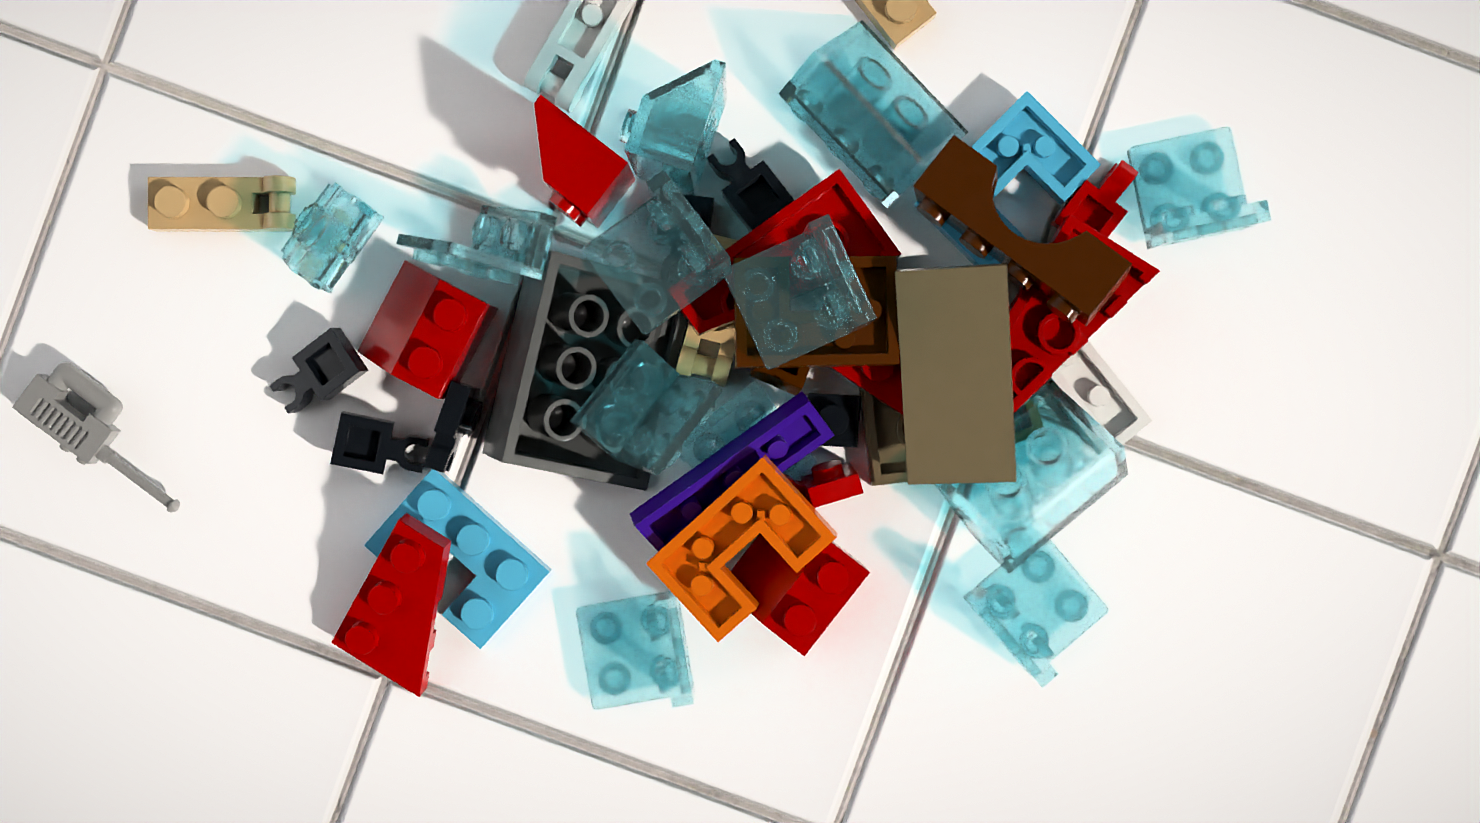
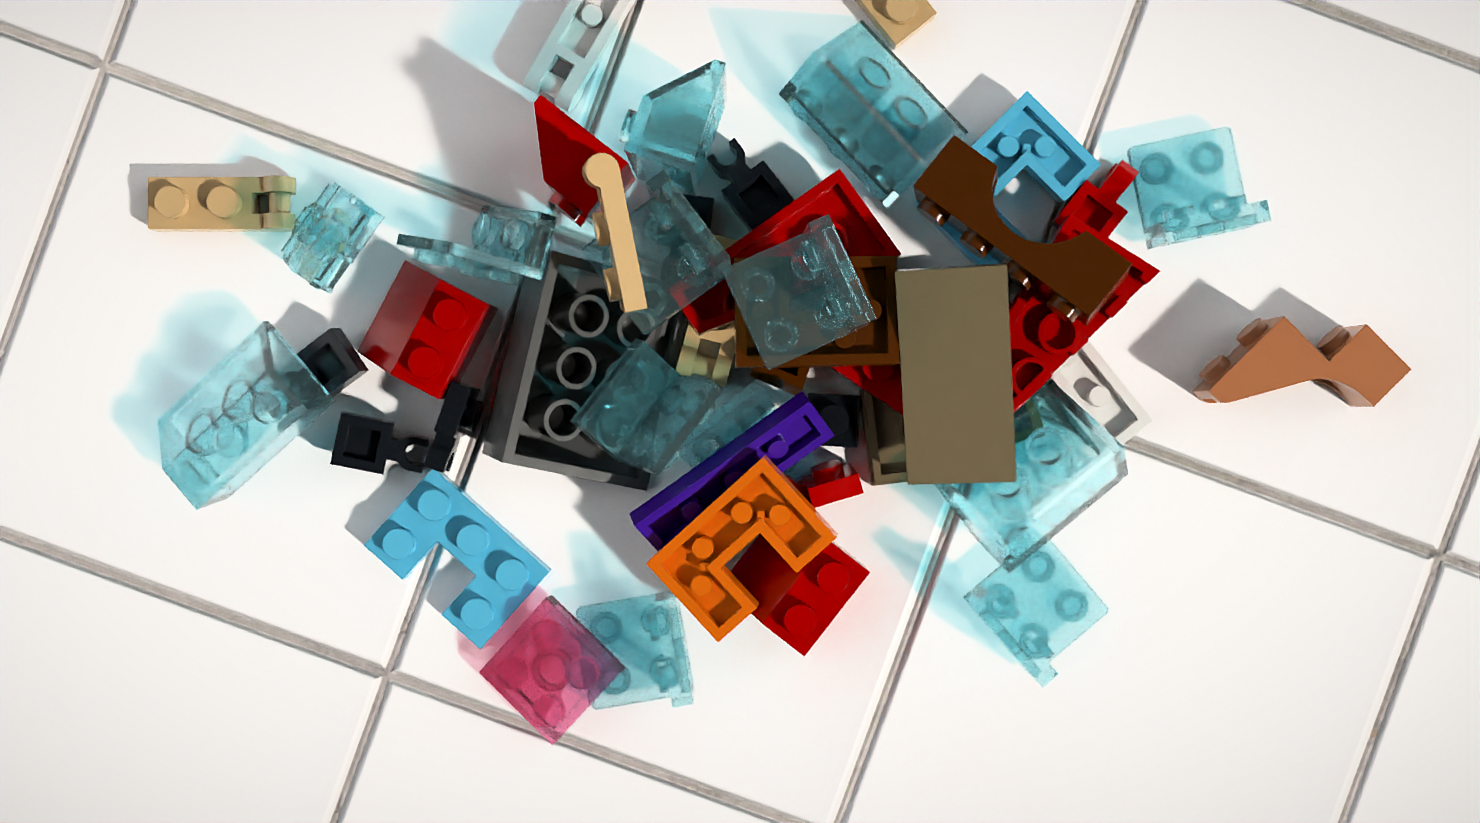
(88, 437): light grey piece -> none
(239, 417): none -> clear light blue slope
(398, 604): red wing -> none
(552, 669): none -> clear pink plate
(614, 229): none -> tan plate
(1277, 355): none -> nougat arch

